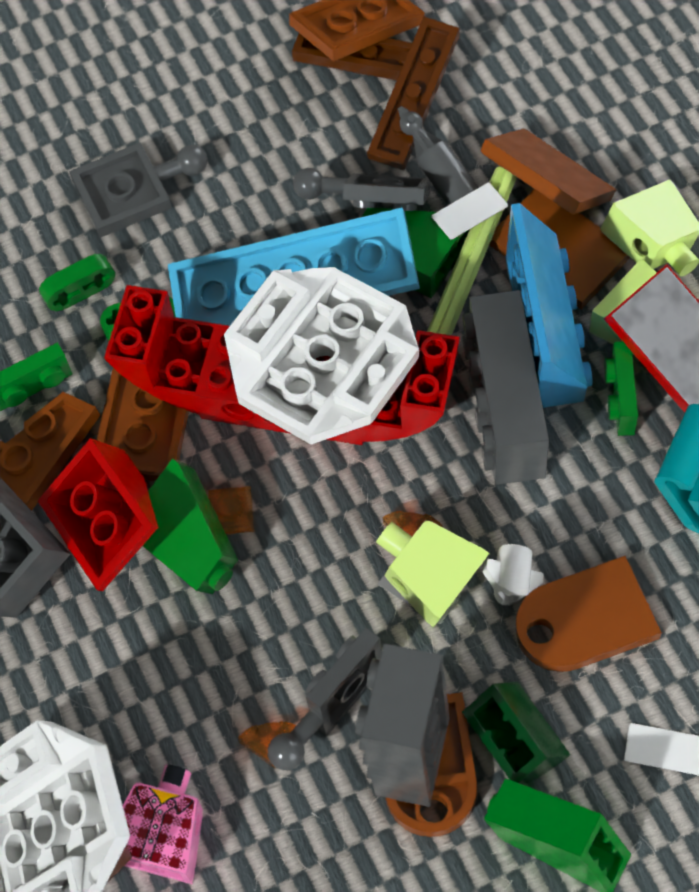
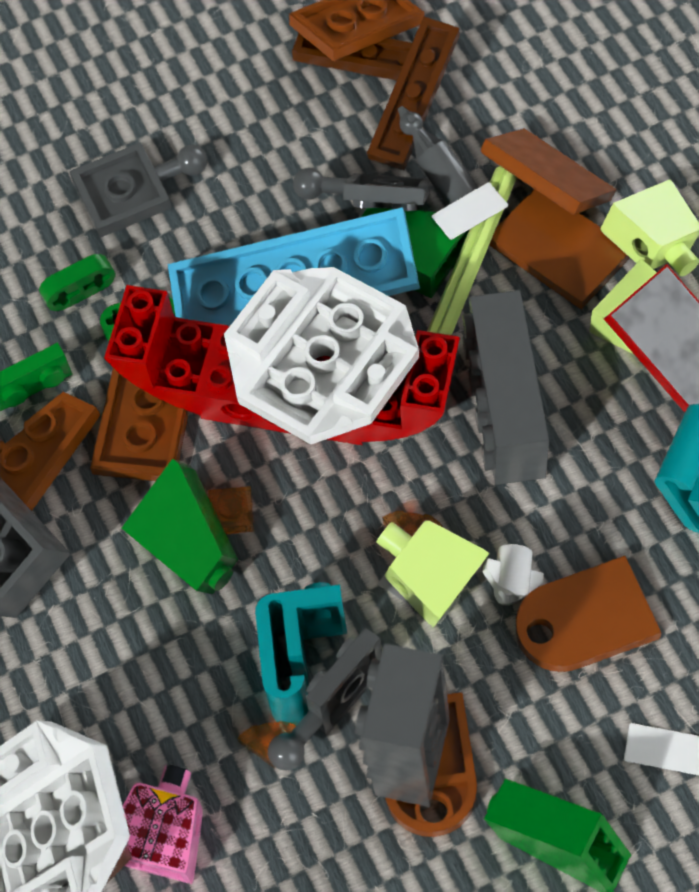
(101, 510): red slope -> none
(302, 615): none -> teal piece
(515, 732): dark green brick -> none
(538, 271): dark azure slope -> none
(623, 404): green plate -> none

